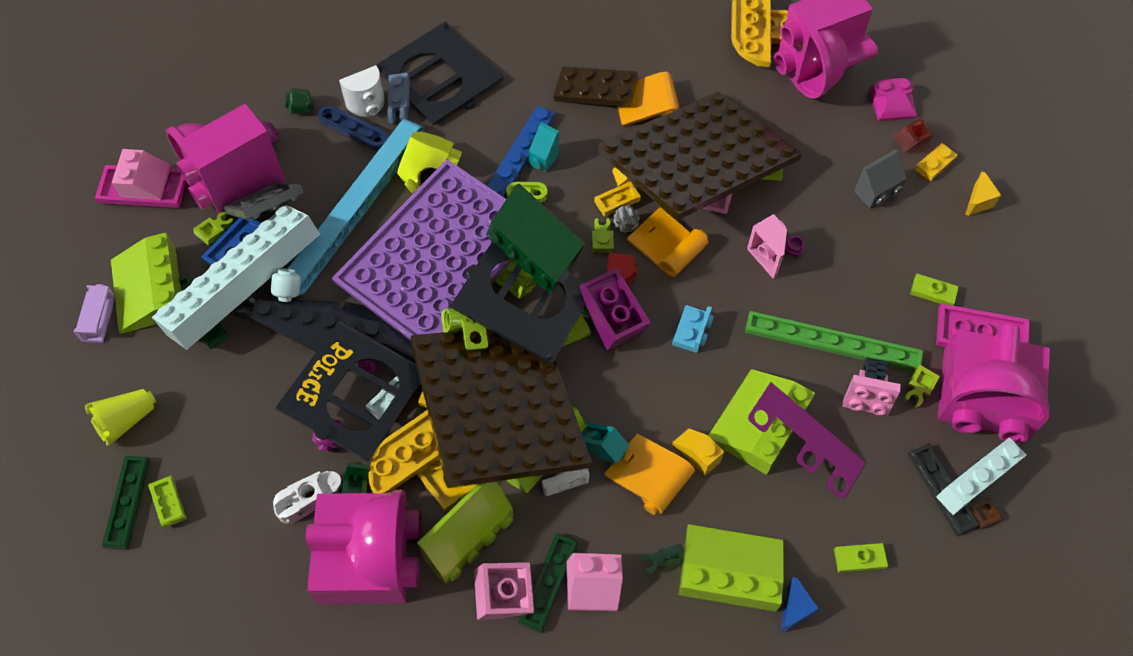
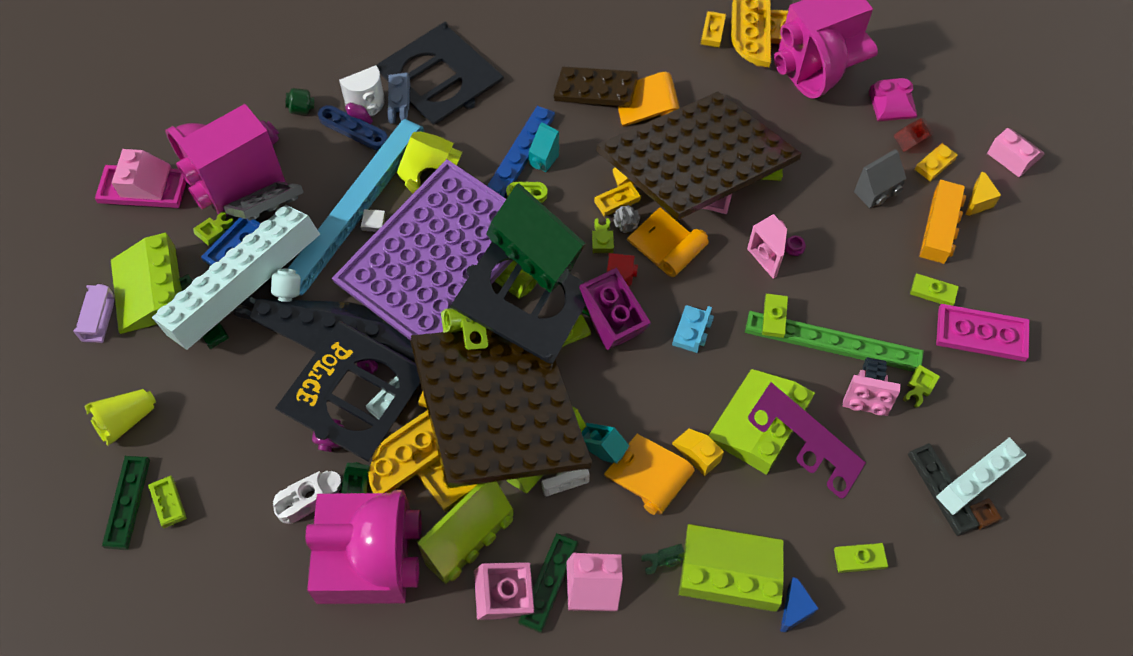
(359, 112): none -> magenta arm
(372, 220): none -> white tile
(713, 29): none -> yellow plate
(774, 315): none -> lime plate
(942, 222): none -> light orange brick
(995, 384): dark pink piece -> none
(1014, 152): none -> bright pink slope

